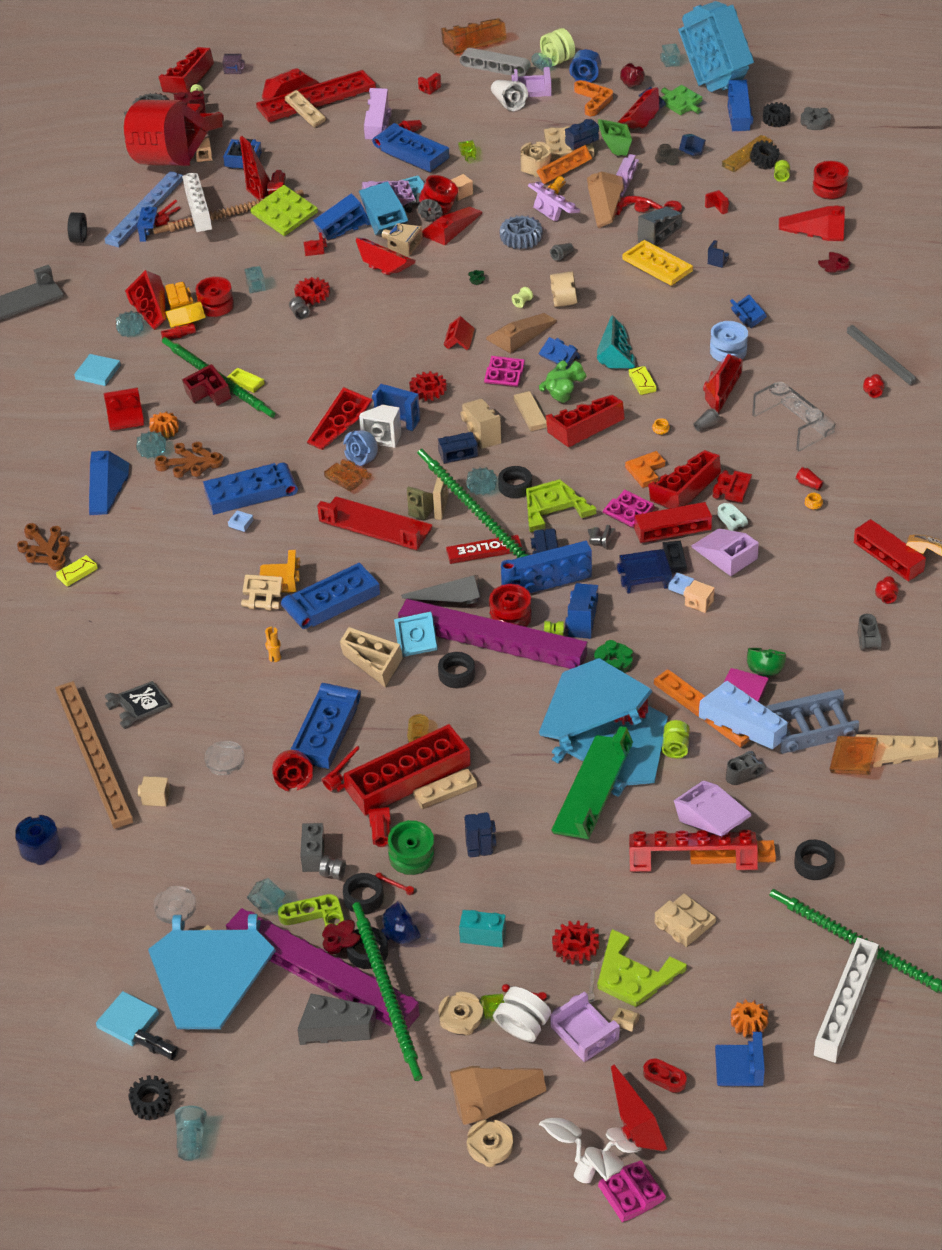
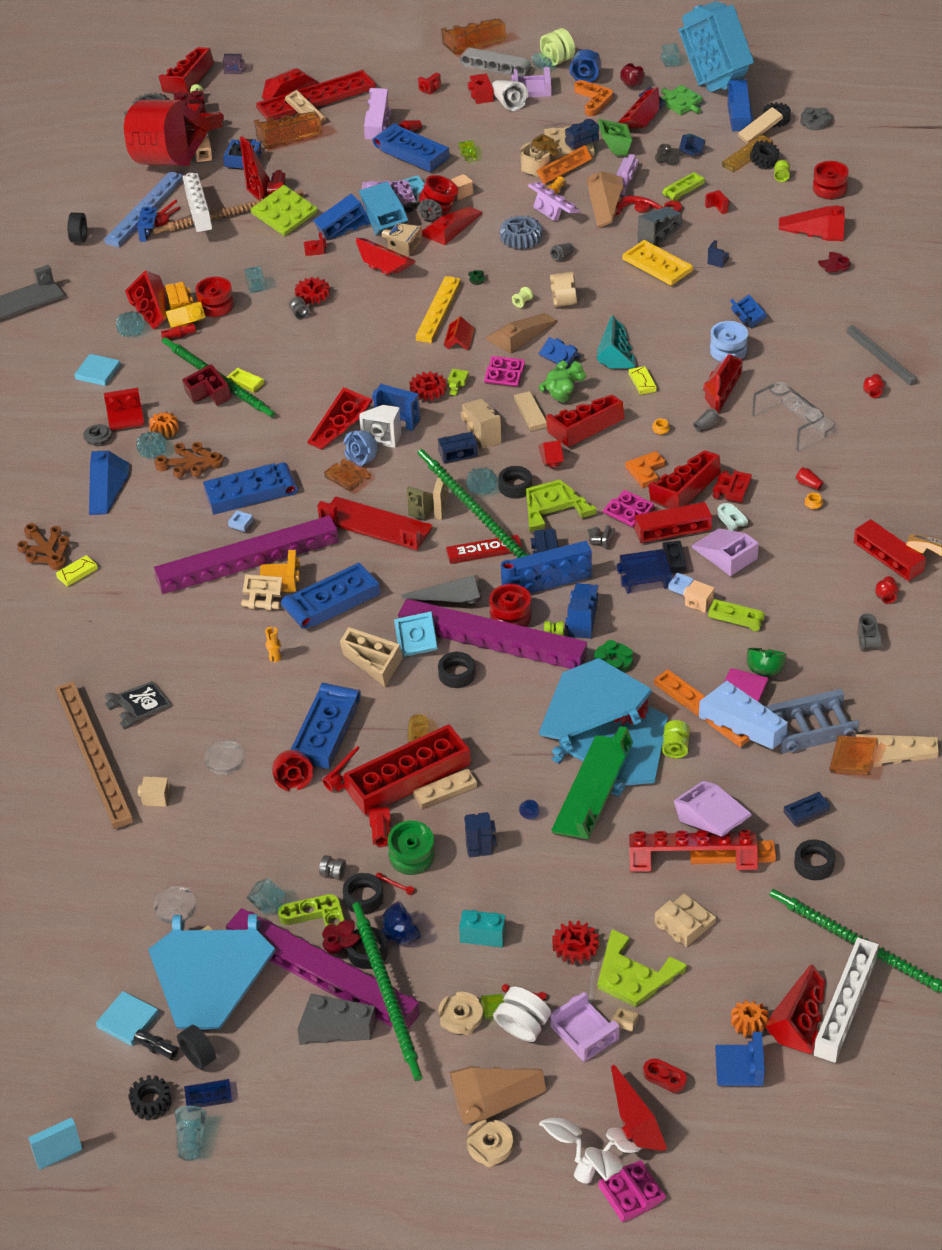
(37, 839): clear blue brick -> none
(55, 1143): none -> medium azure tile
(92, 435): none -> dark grey gear
(196, 1047): none -> black tyre
(208, 1093): none -> clear blue tile
(245, 554): none -> magenta brick
(288, 129): none -> clear orange wedge
(312, 846): dark grey brick -> none
(438, 309): none -> yellow plate
(456, 379): none -> lime plate
(480, 88): none -> red brick
(529, 809): none -> clear blue plate
(544, 142): none -> pearl gold plate
(551, 453): none -> red slope
(683, 186): none -> lime plate
(736, 614): none -> lime plate
(743, 767): dark grey piece -> none
(760, 125): none -> tan tile
(798, 1013): none -> red wedge
(806, 808): none -> dark blue plate

